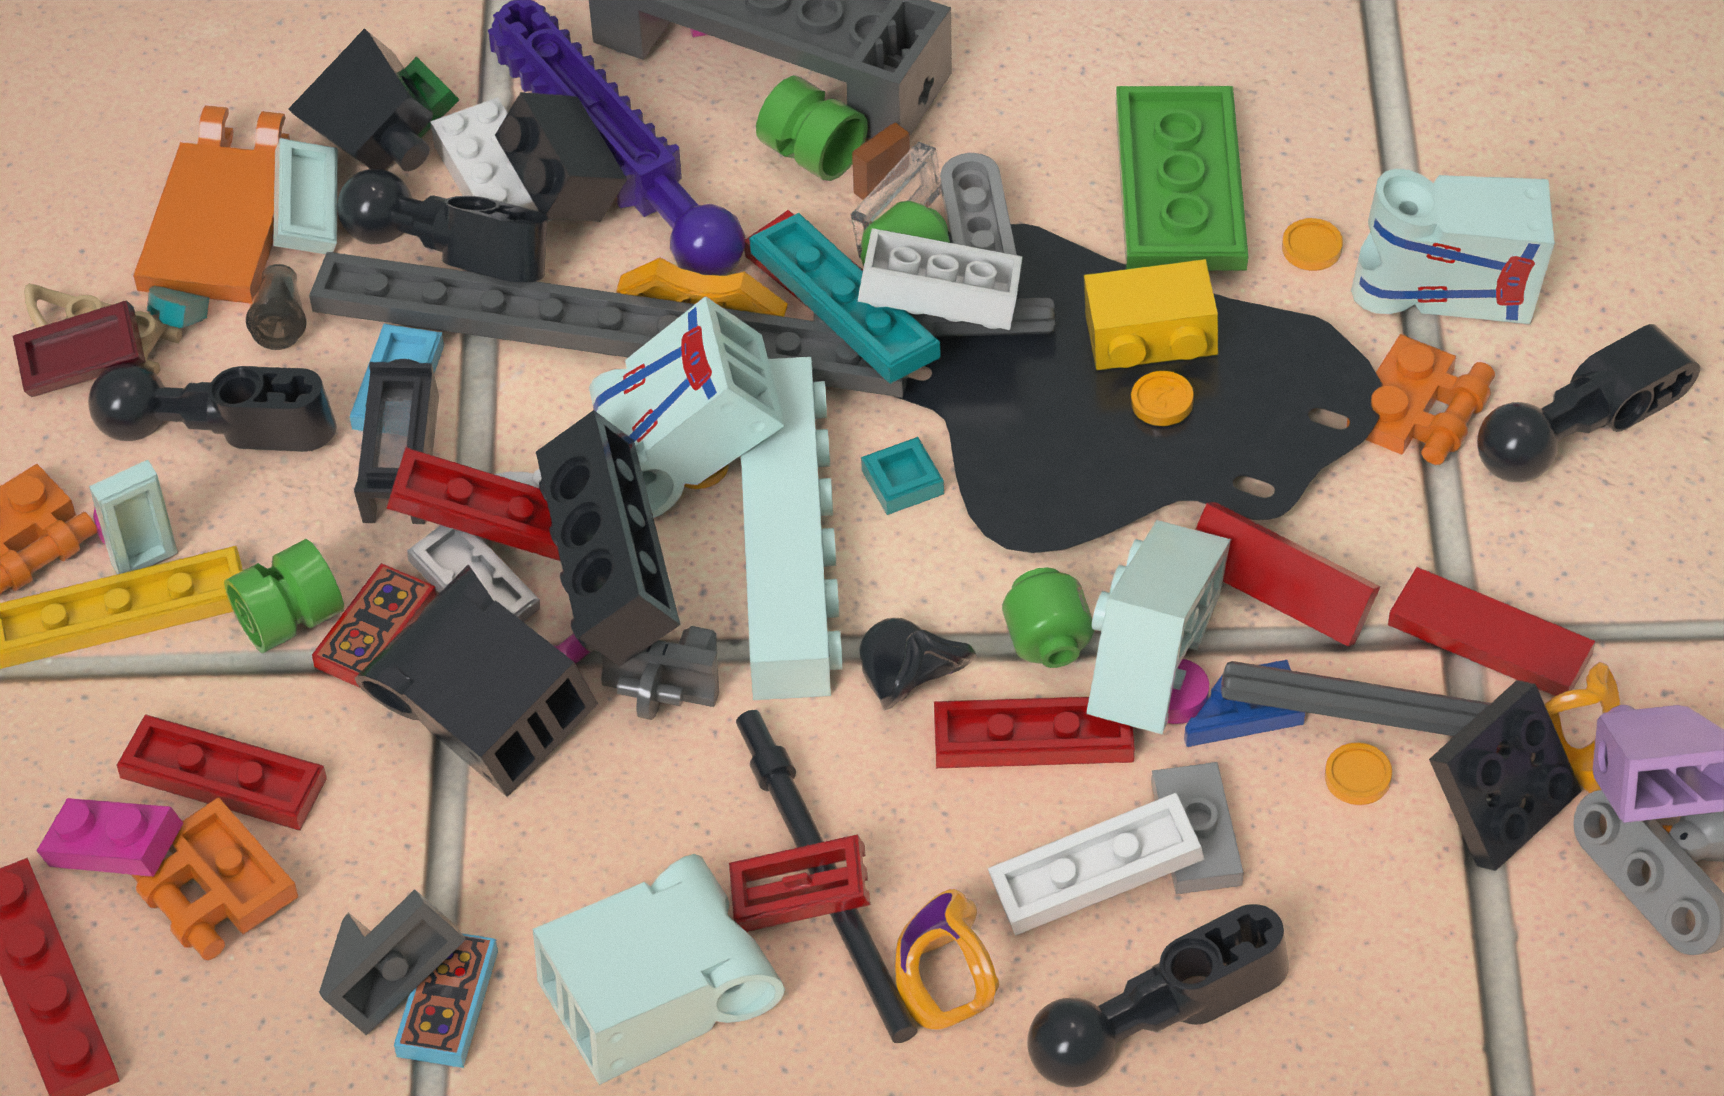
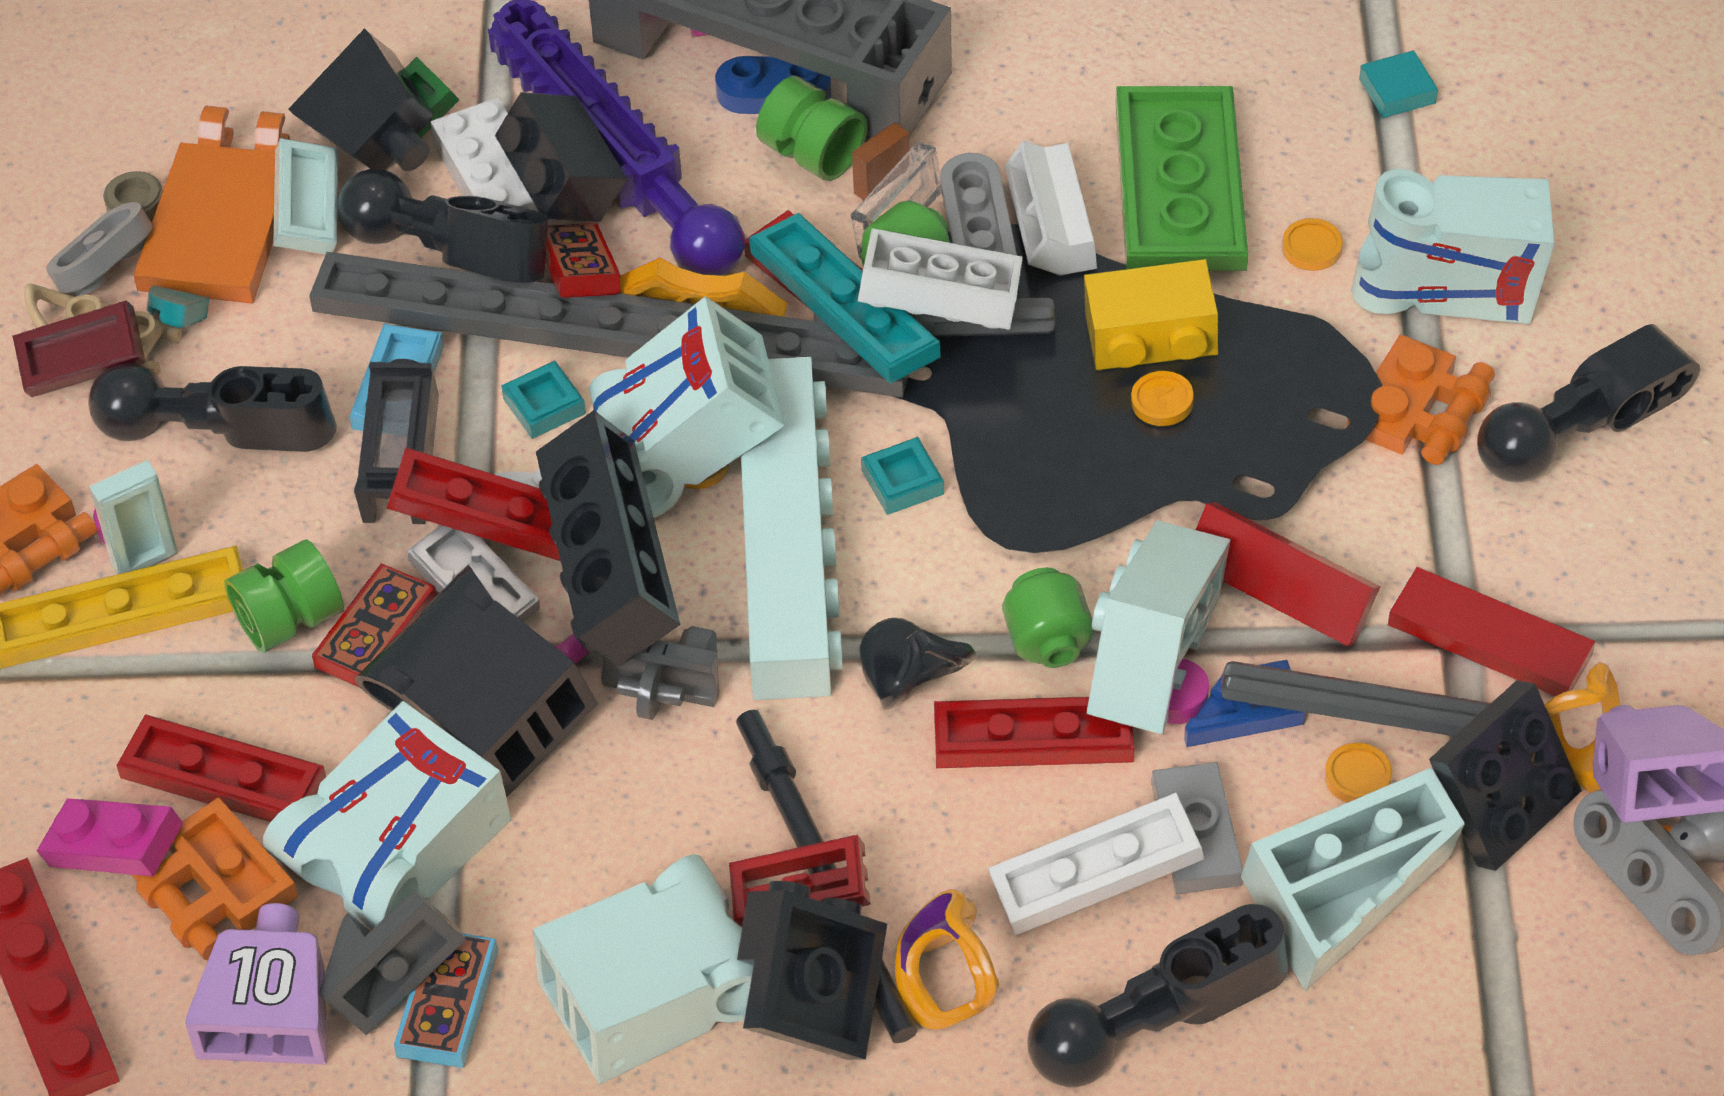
(112, 237): none -> light grey plate
(134, 187): none -> dark tan tile
(262, 995): none -> lavender torso
(276, 312): clear smoke cone -> none
(392, 817): none -> light aqua piece
(543, 399): none -> teal tile
(581, 261): none -> tile
(748, 80): none -> blue plate
(811, 969): none -> black plate
(1050, 209): none -> white piece
(1351, 868): none -> light aqua wedge
(1398, 84): none -> teal tile

